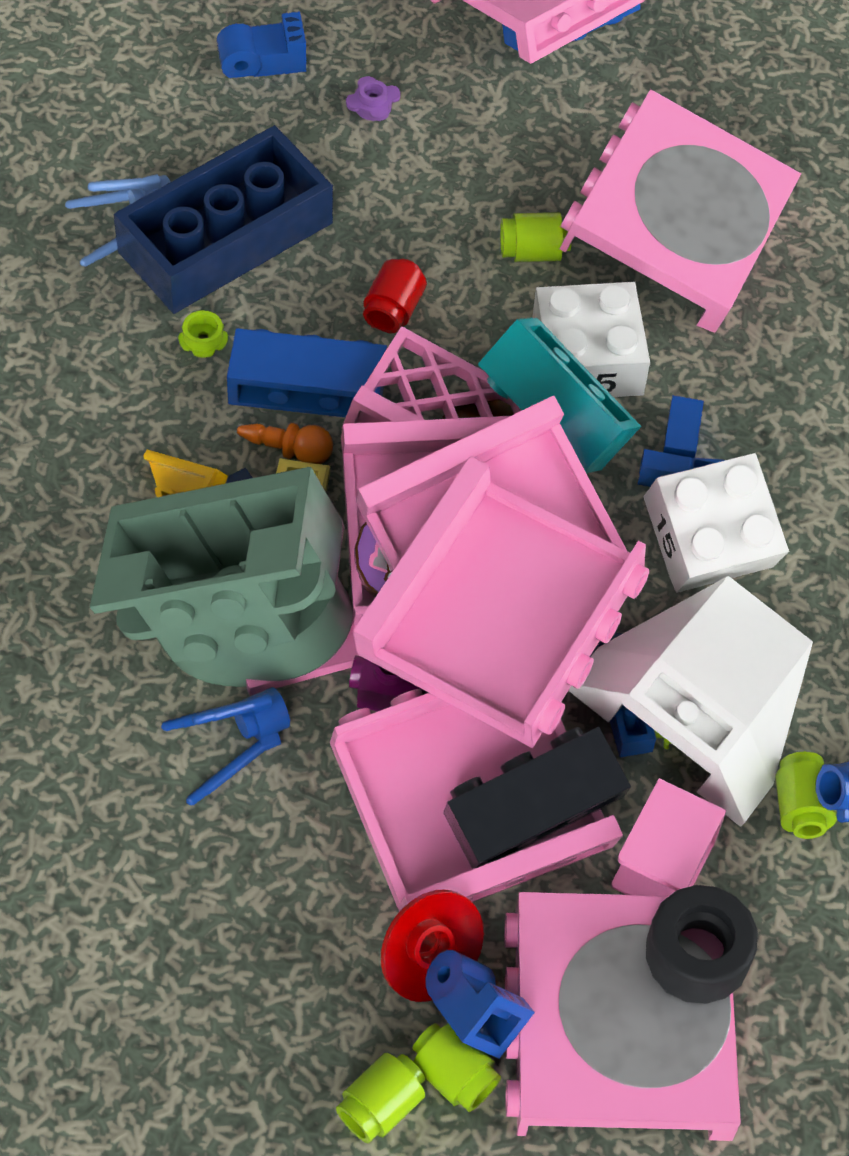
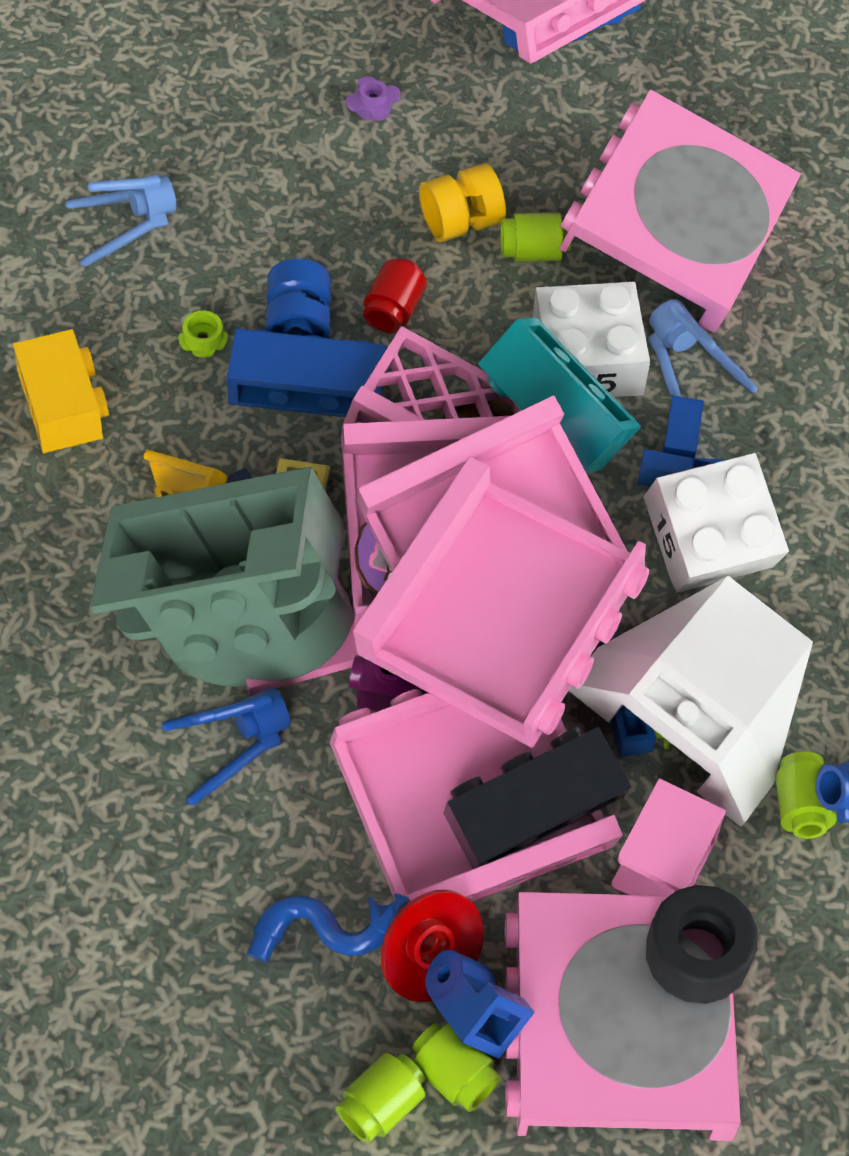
(59, 390): none -> yellow brick
(224, 218): dark blue brick -> none
(263, 48): blue leg -> none
(283, 912): none -> blue animal
(298, 298): none -> blue wheel
(307, 444): orange bar -> none
(462, 202): none -> yellow wheel
(679, 330): none -> medium blue plant

